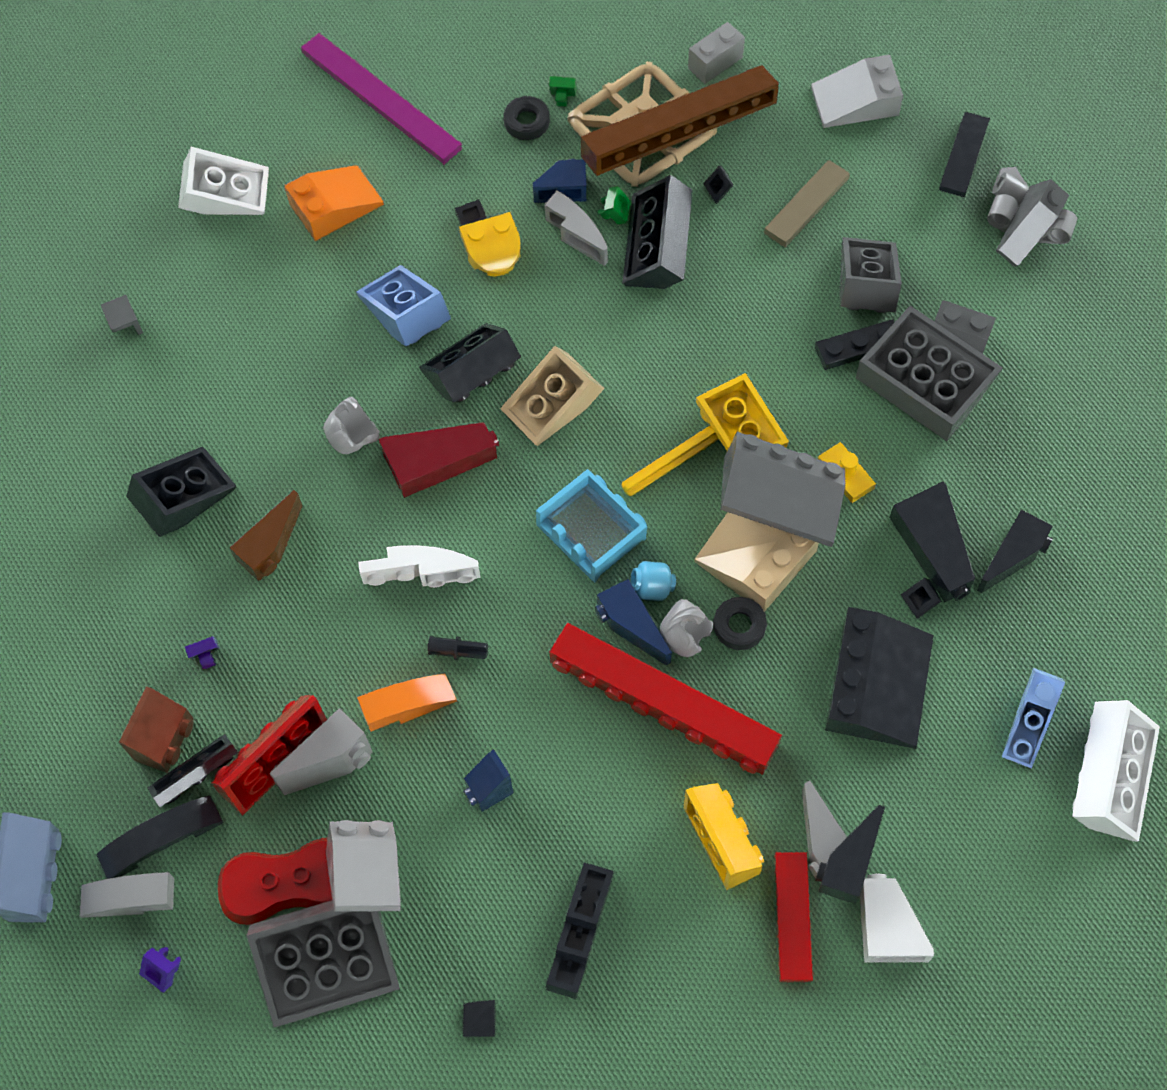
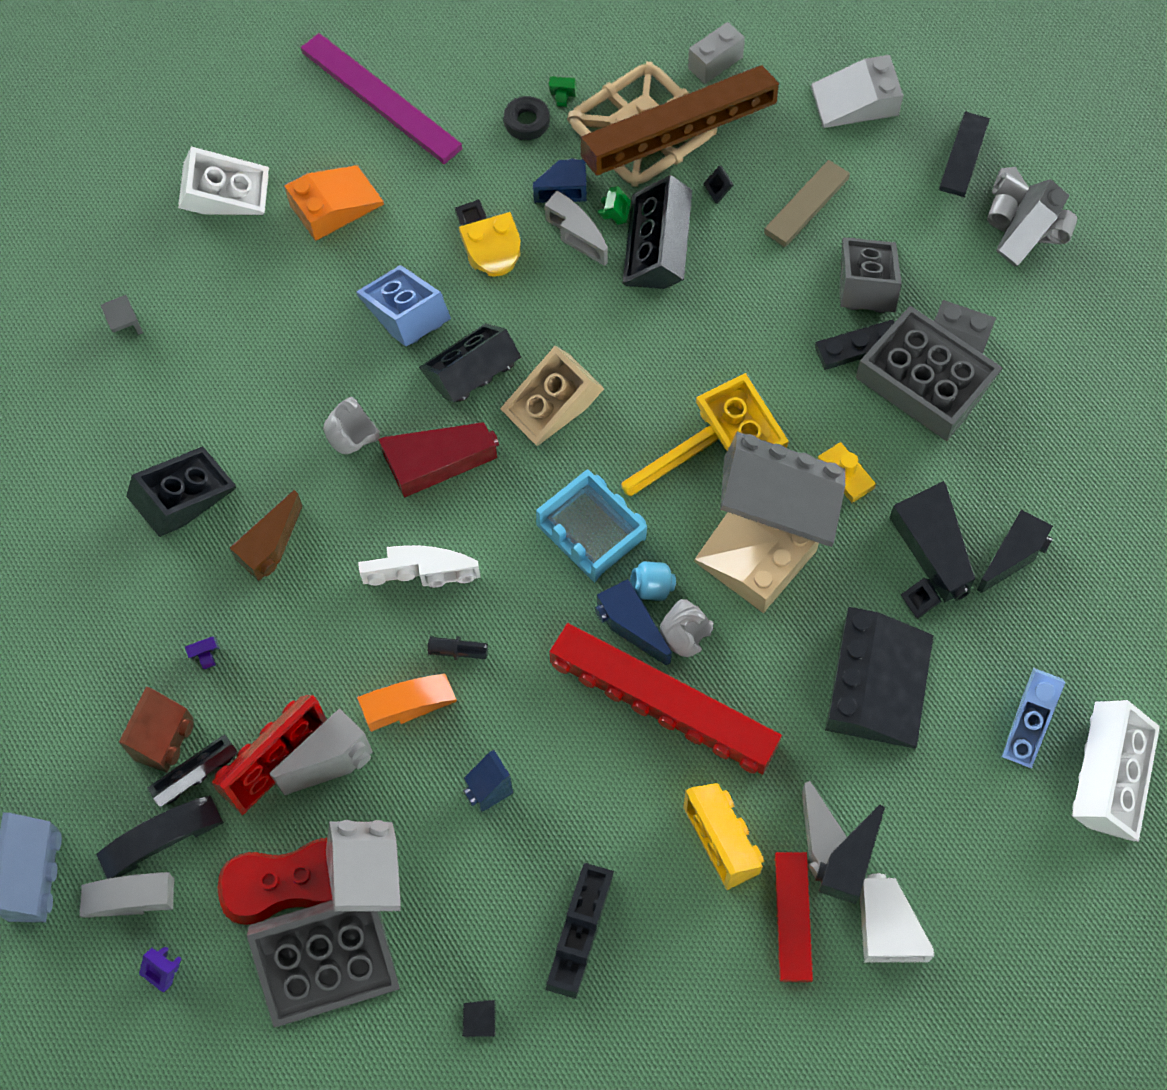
(744, 606): black tyre -> none

